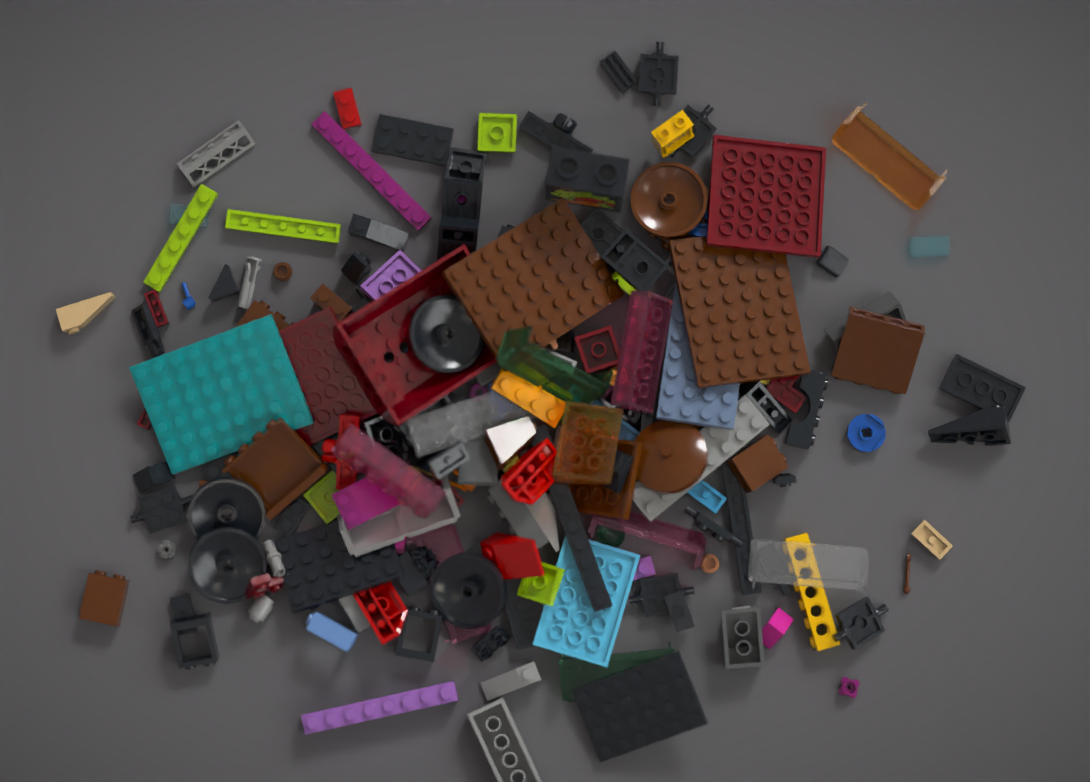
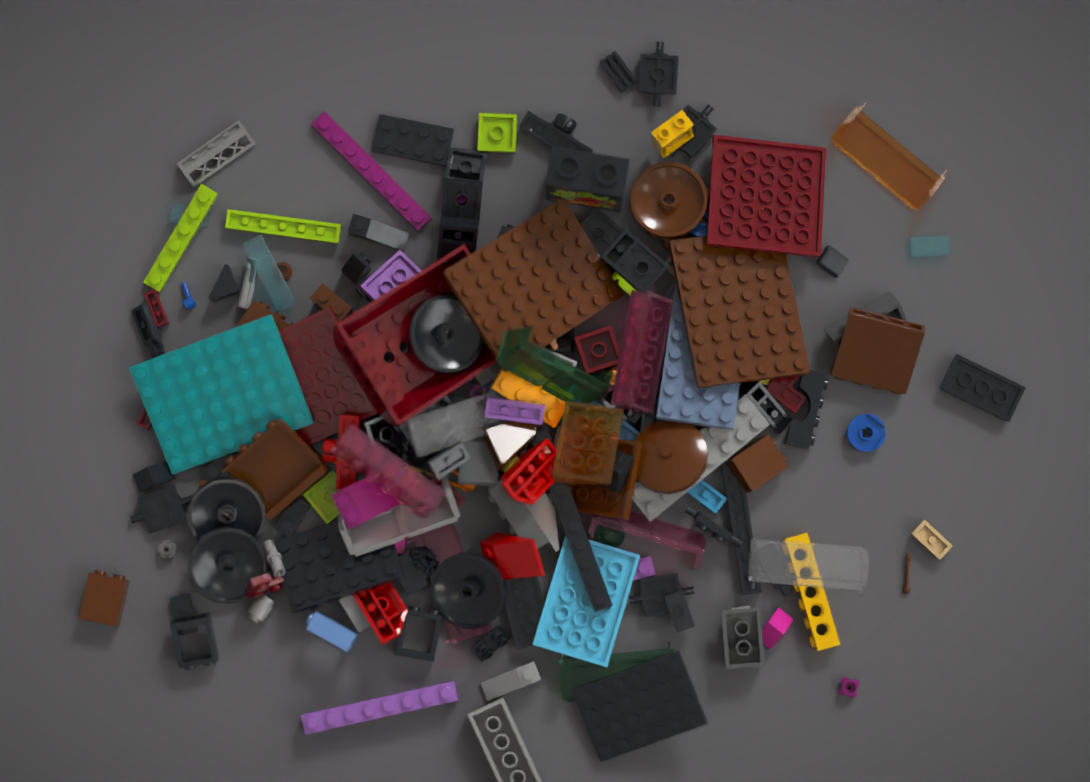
(81, 313): tan slope -> none
(269, 273): none -> clear light blue plate
(347, 108): red plate -> none
(514, 410): none -> medium lavender plate
(542, 588): lime plate -> none
(709, 563): nougat plate -> none
(784, 480): black plate -> none
(860, 622): black plate -> none
(985, 425): black wedge -> none

